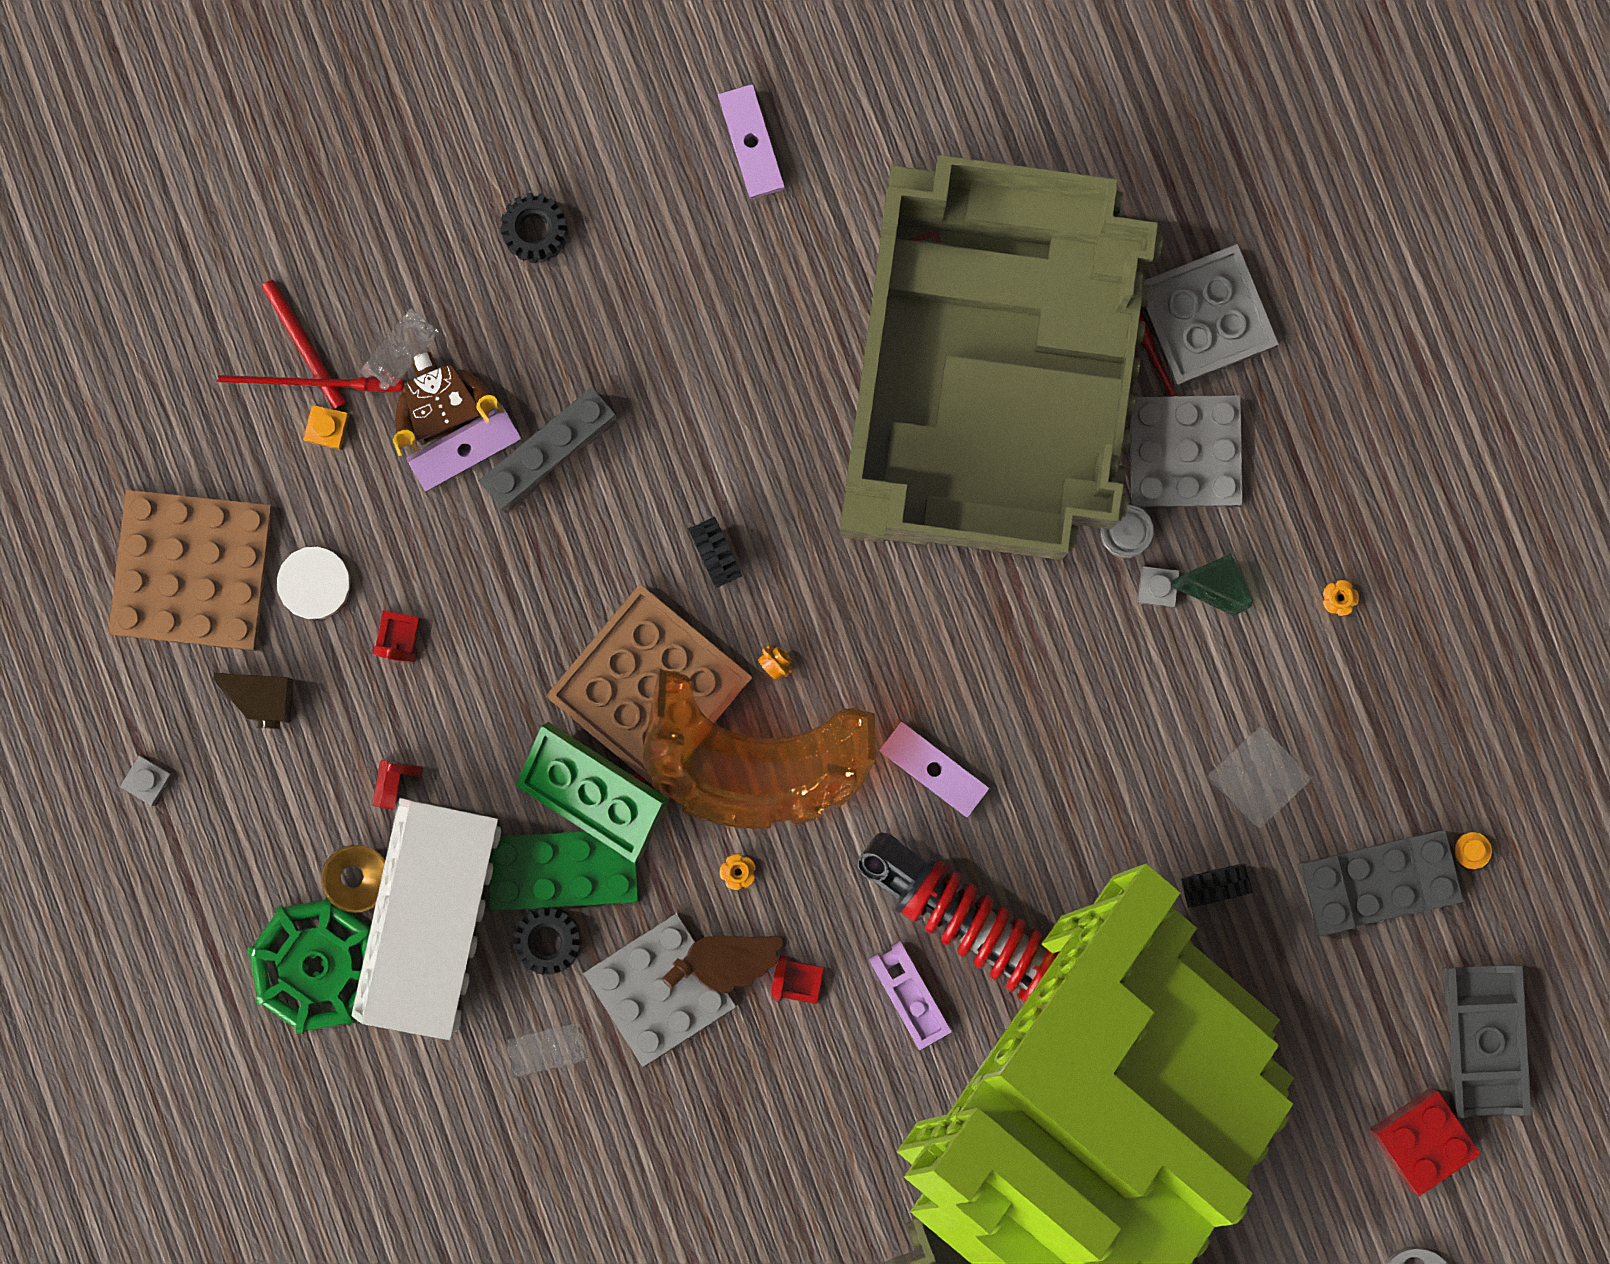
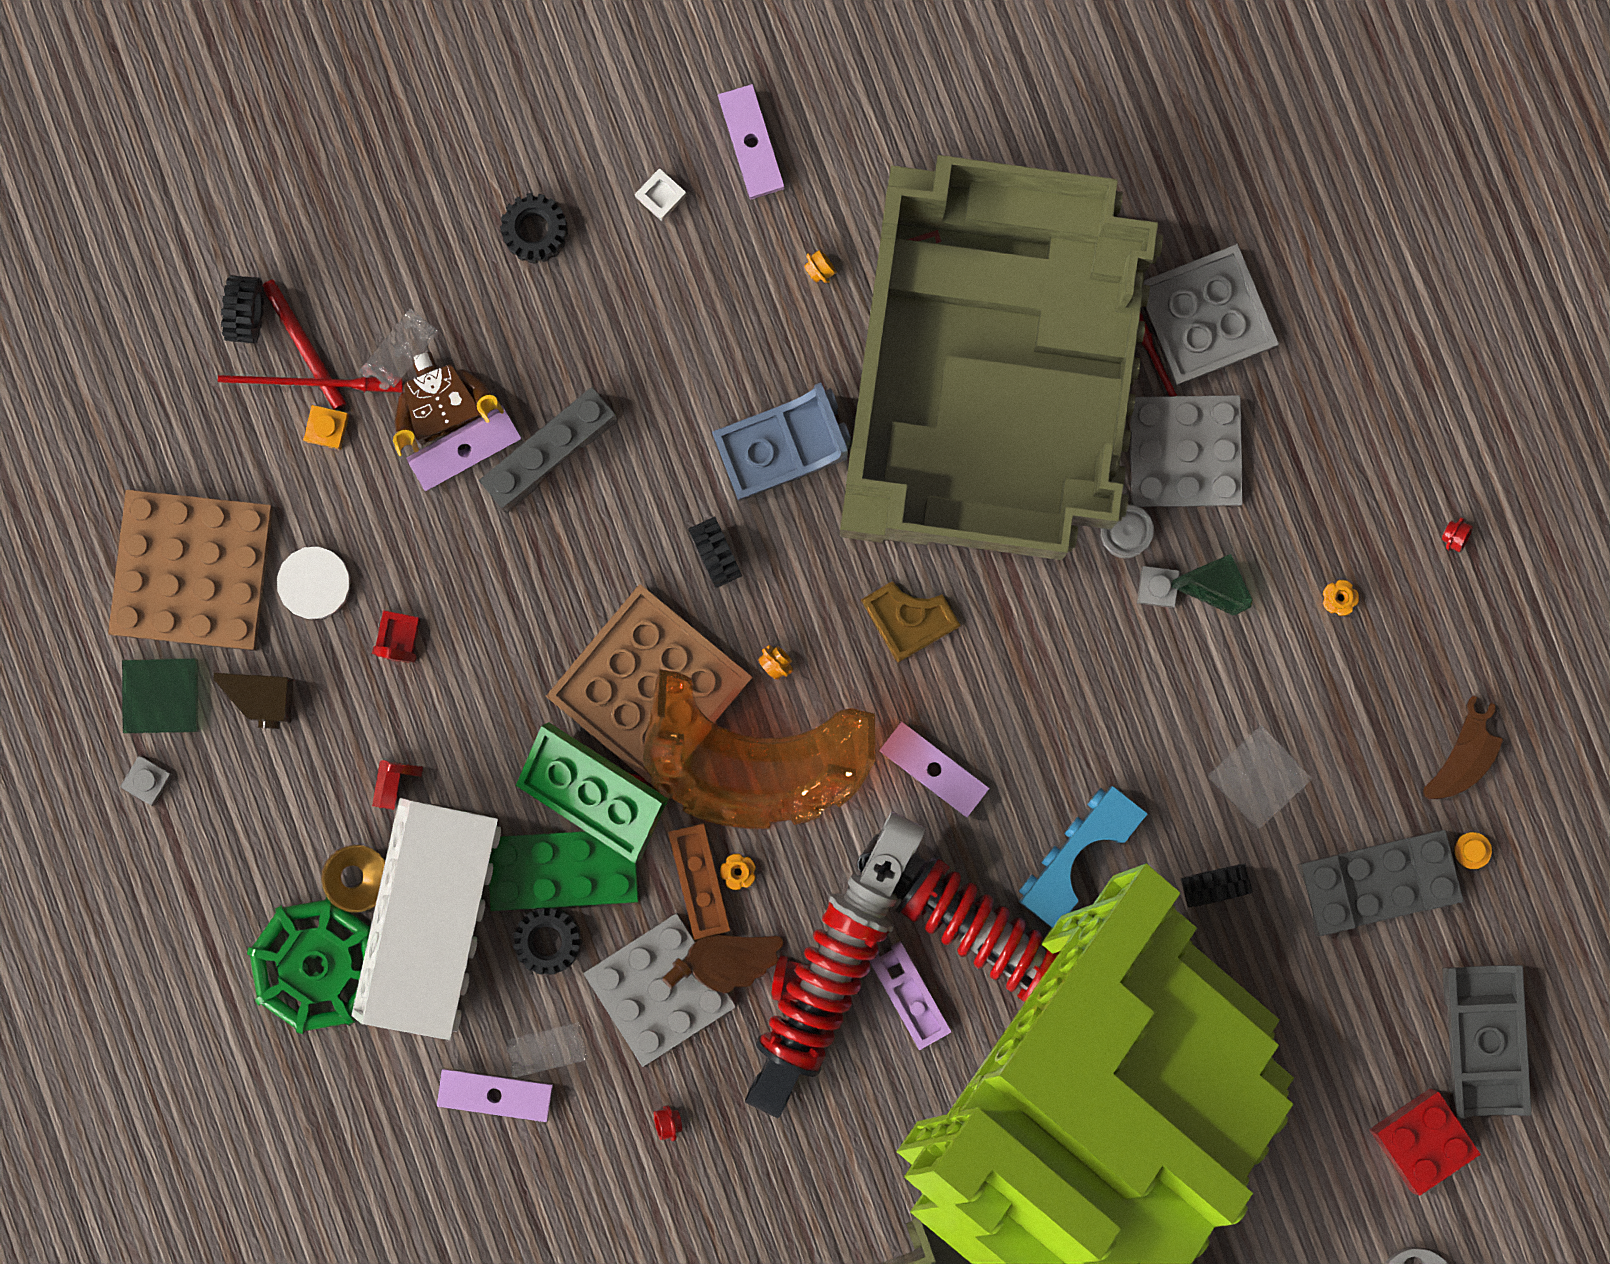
(160, 696): none -> clear green tile
(242, 309): none -> black tyre
(471, 1093): none -> lavender tile
(660, 194): none -> white plate
(667, 1123): none -> red plate
(699, 881): none -> dark orange plate
(783, 443): none -> sand blue bracket
(819, 266): none -> light orange plate
(826, 985): none -> piece
(908, 622): none -> pearl gold tile
(1110, 818): none -> dark azure arch
(1457, 535): none -> red plate
(1469, 758): none -> reddish brown piece

